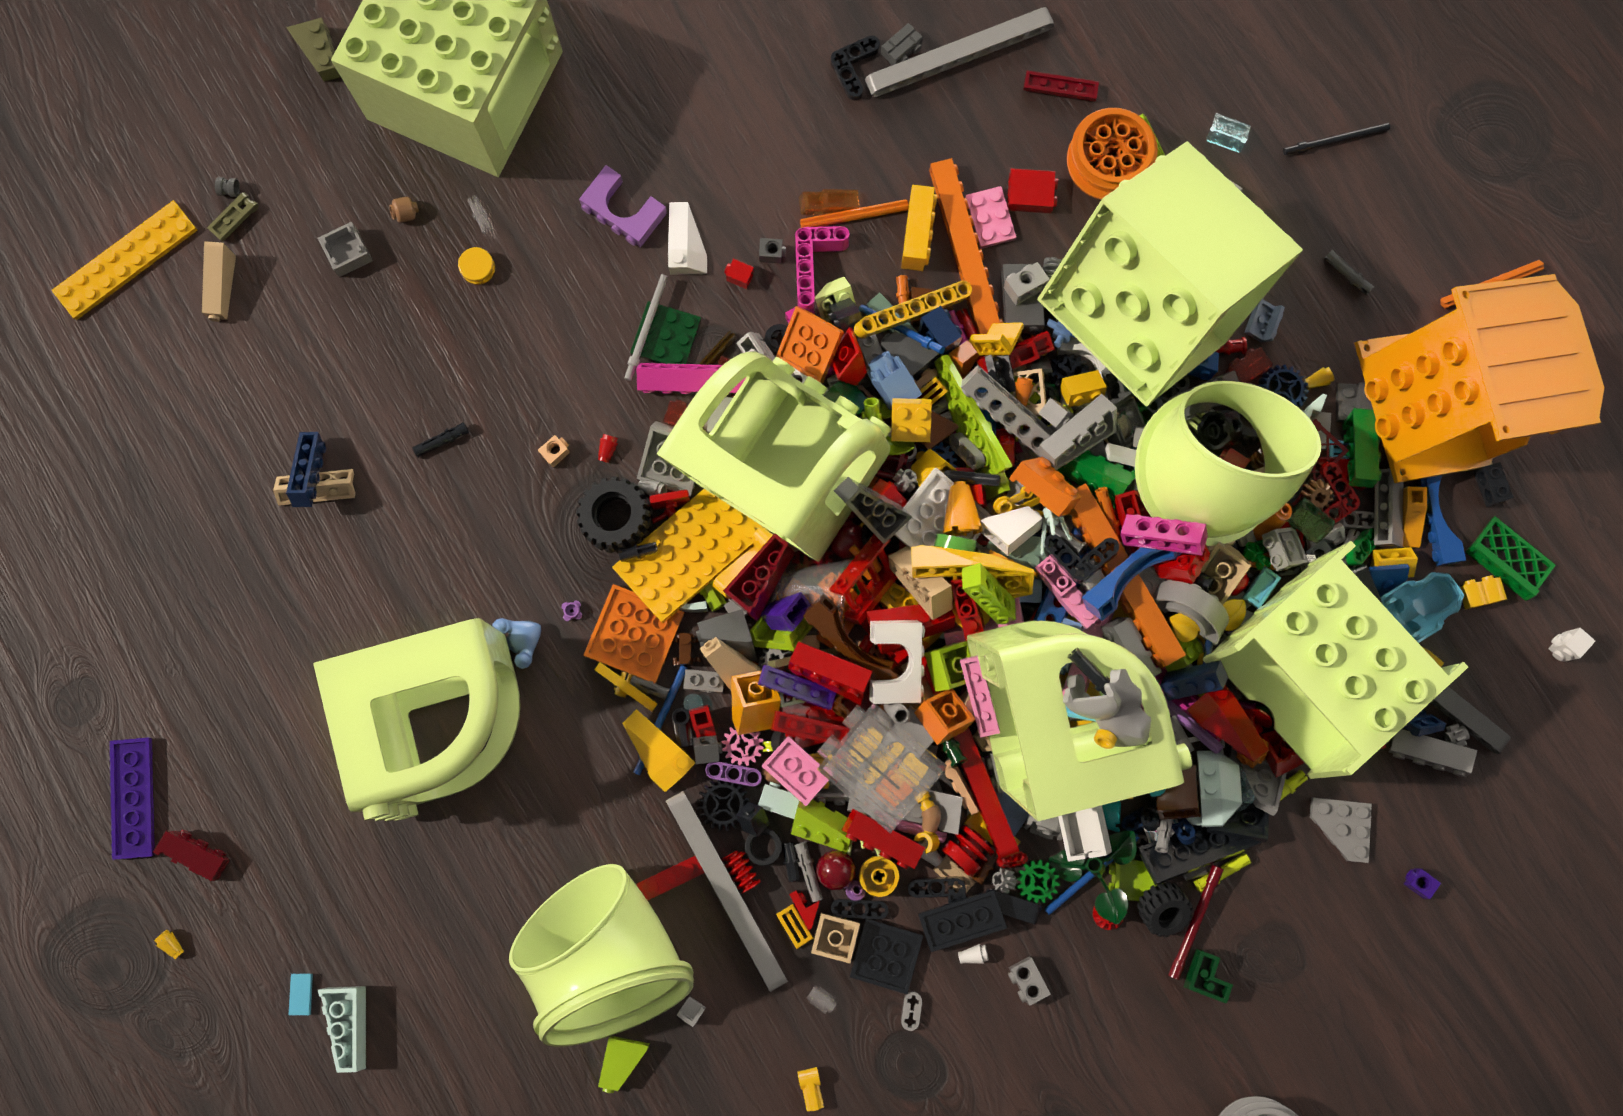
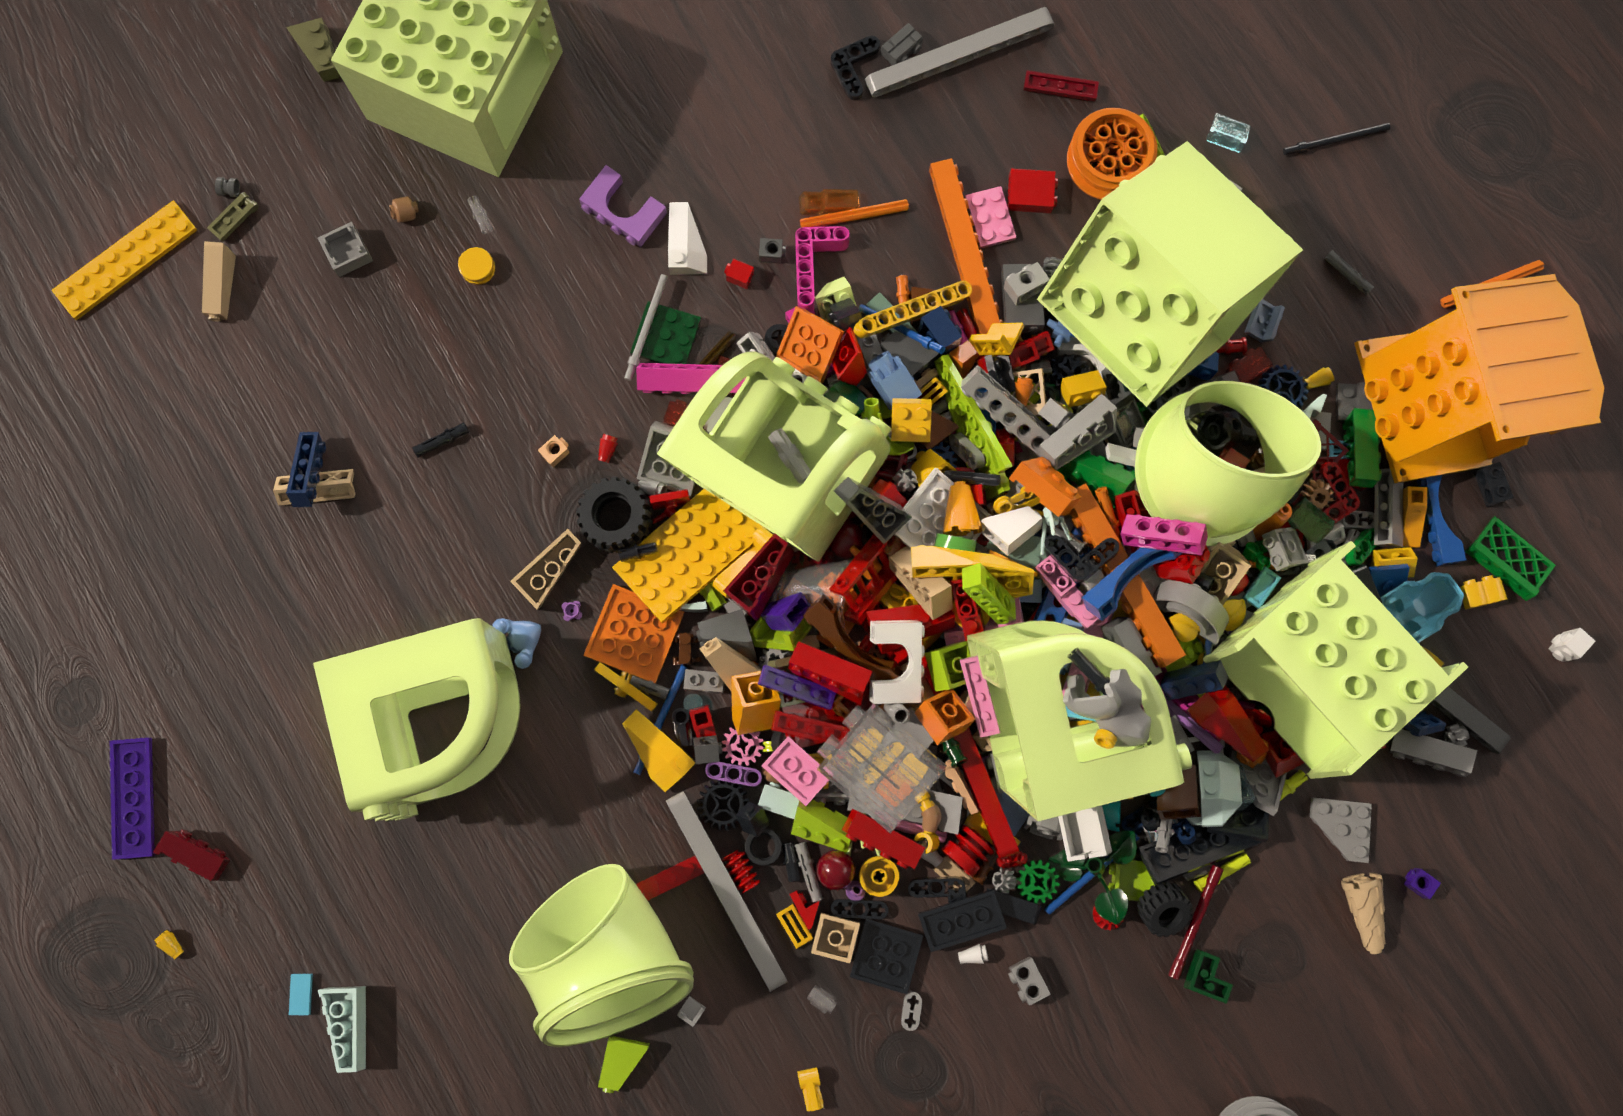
(545, 570): none -> tan wedge
(790, 455): none -> light grey piece
(893, 545): none -> clear red tile
(919, 228): yellow brick -> none
(1367, 905): none -> tan cone

